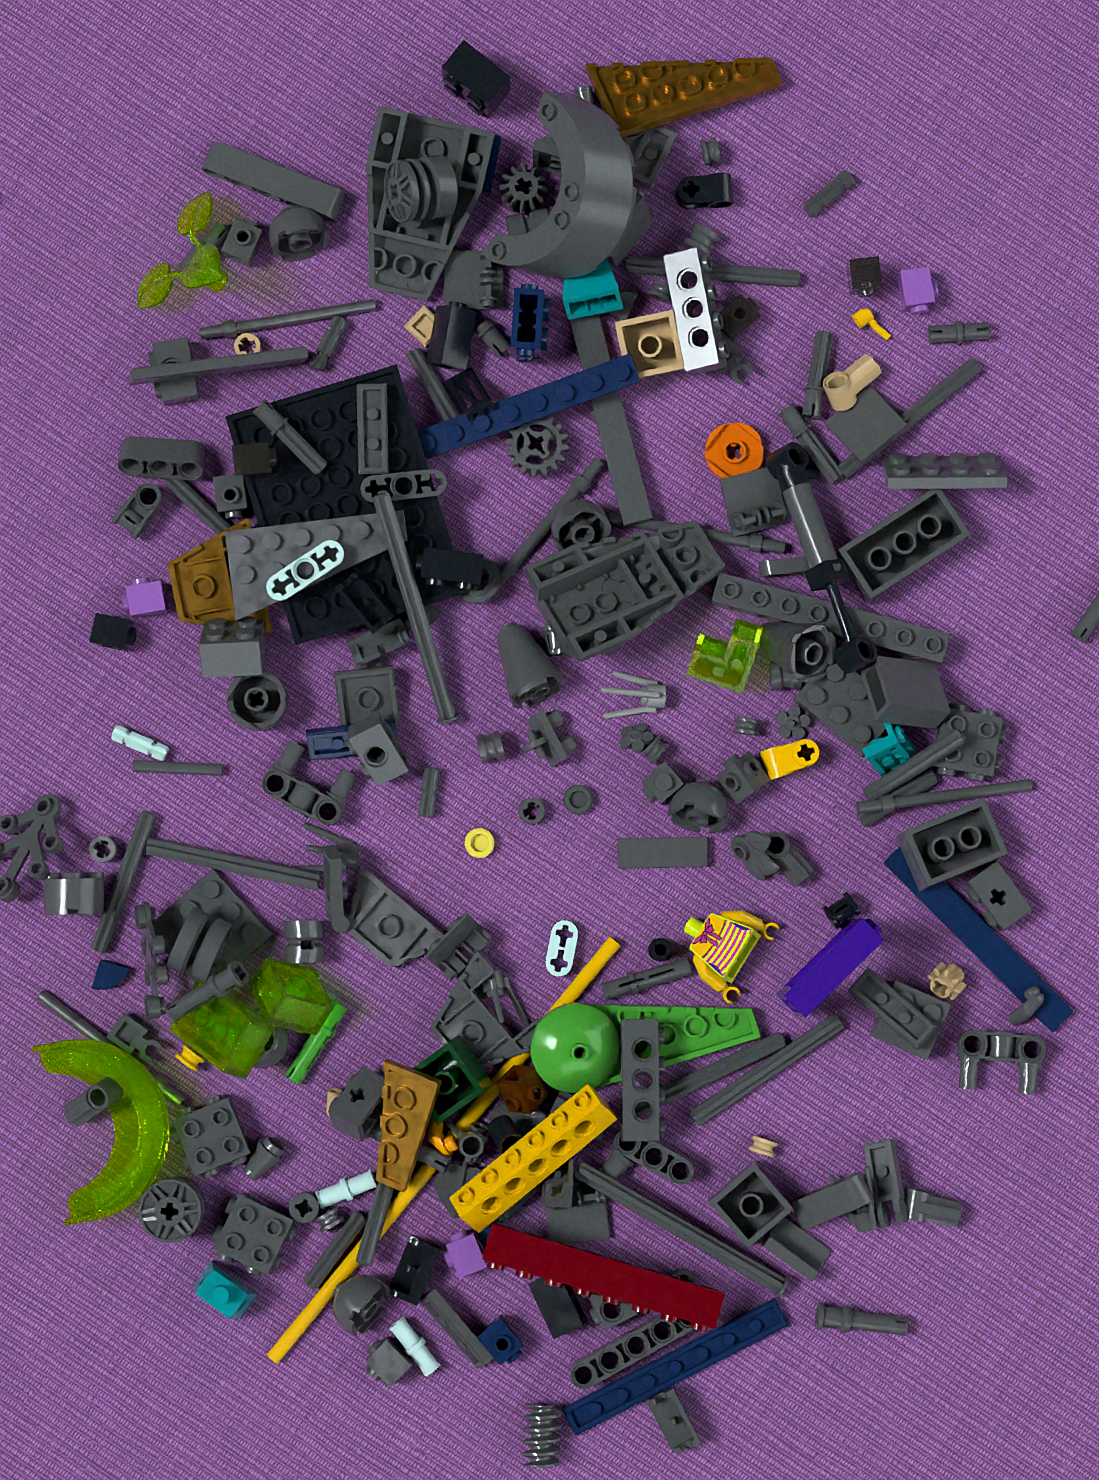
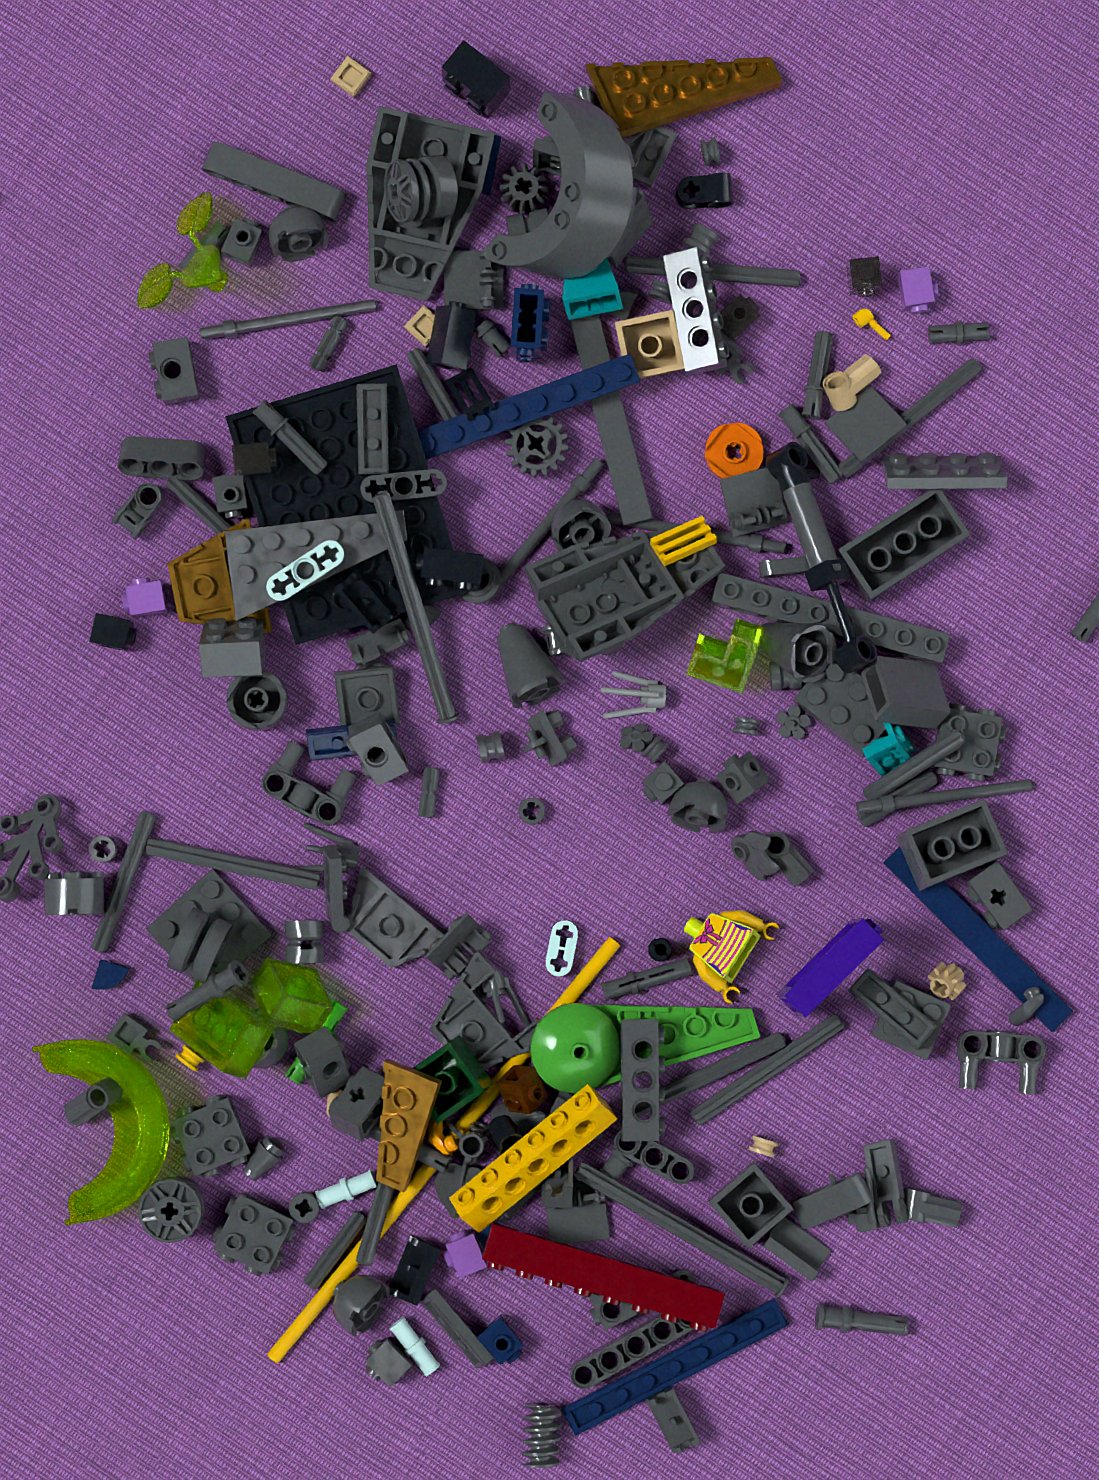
(92, 1034): flat silver bar -> none
(140, 743): light aqua axle -> none
(151, 945): dark grey plant -> none
(177, 767): dark grey bar -> none
(218, 365): dark grey tile -> none
(223, 1291): teal torso -> none
(251, 338): tan bush -> none
(323, 1061): none -> dark grey brick
(328, 1219): flat silver bush -> none
(350, 77): none -> tan tile
(479, 843): light yellow tile -> none
(558, 1307): black hinge -> none
(578, 799): dark grey tile -> none
(662, 852): dark grey tile -> none
(681, 536): none -> yellow tile
(784, 759): yellow piece -> none
(828, 193): dark grey axle -> none
(841, 910): black bush -> none

